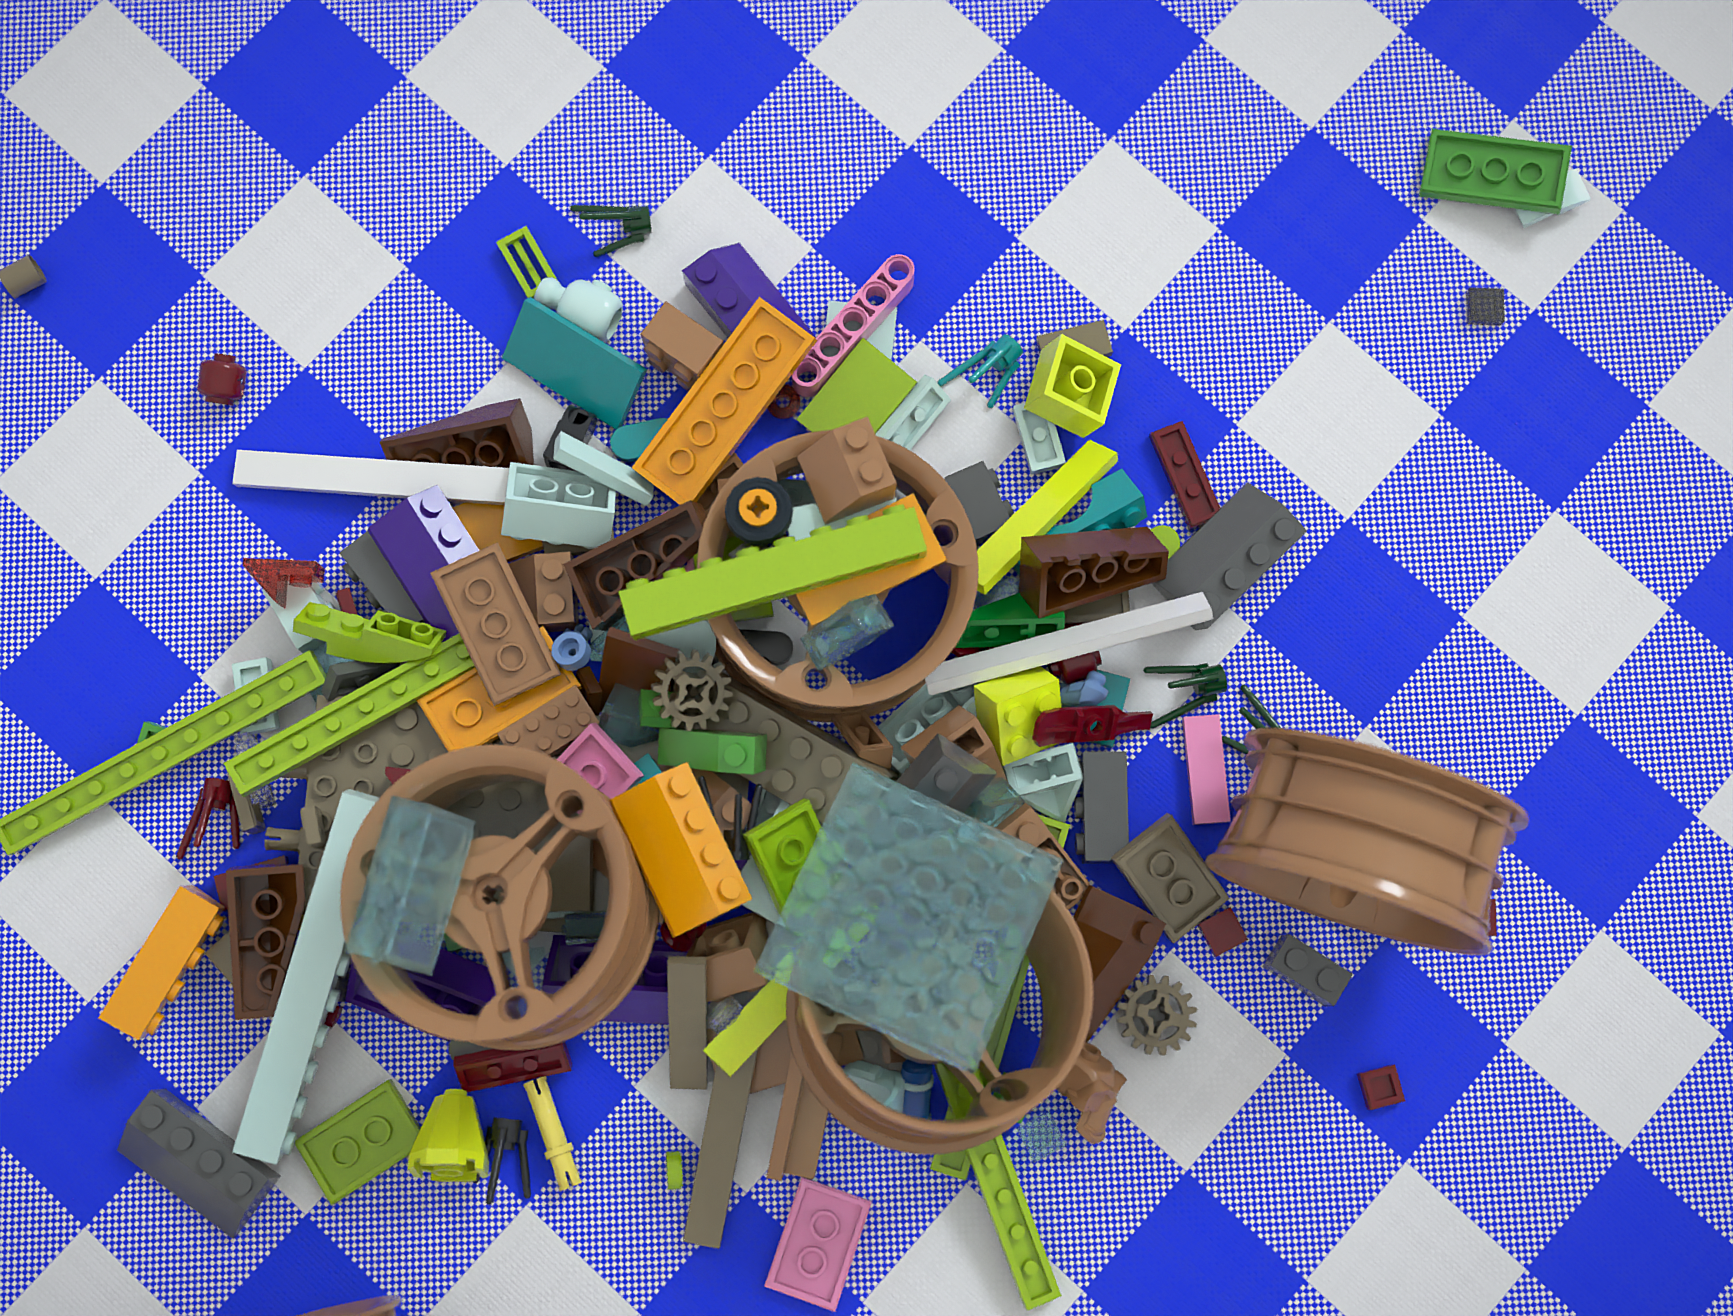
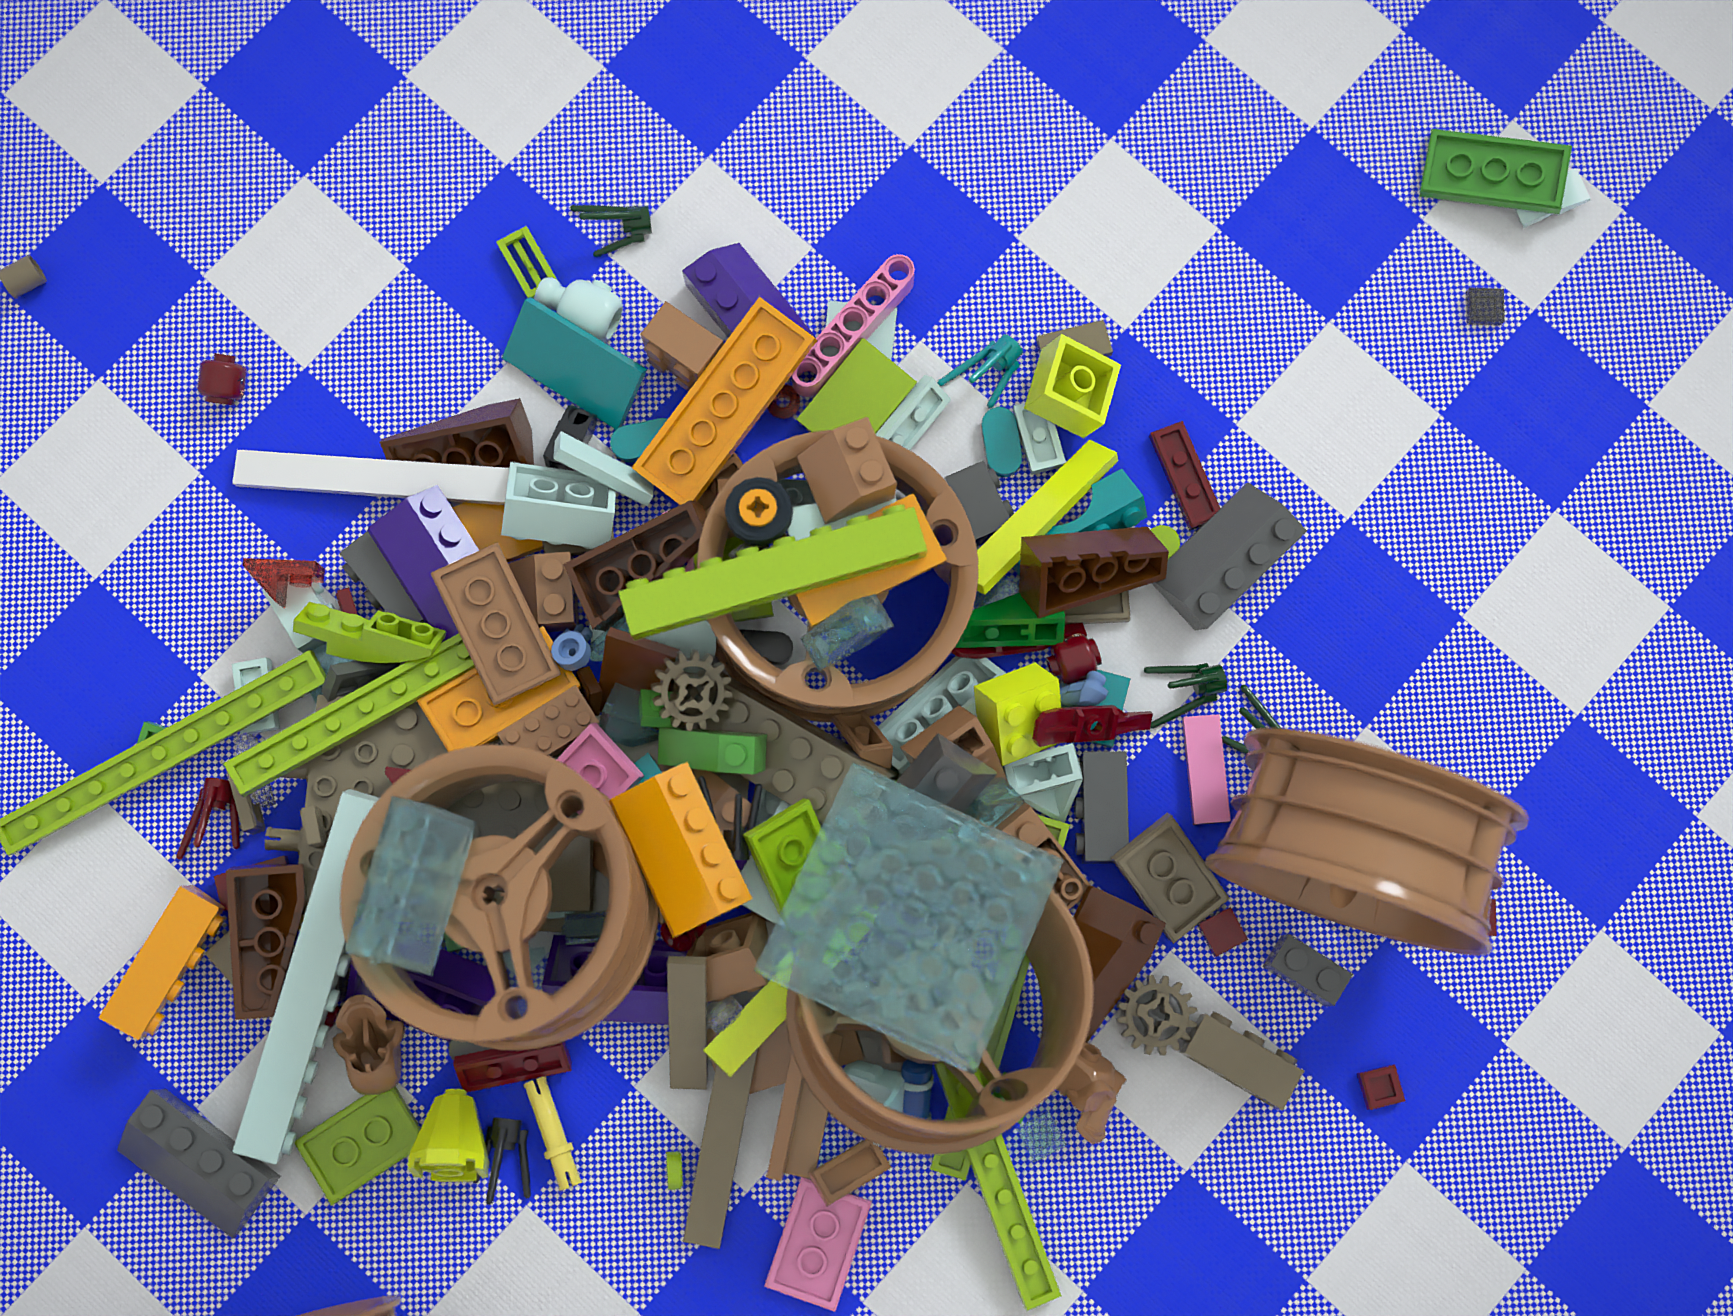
(369, 1045): none -> medium nougat head
(849, 1171): none -> medium nougat tile
(1001, 441): none -> teal tile
(1069, 643): white tile -> none
(1242, 1060): none -> dark tan brick

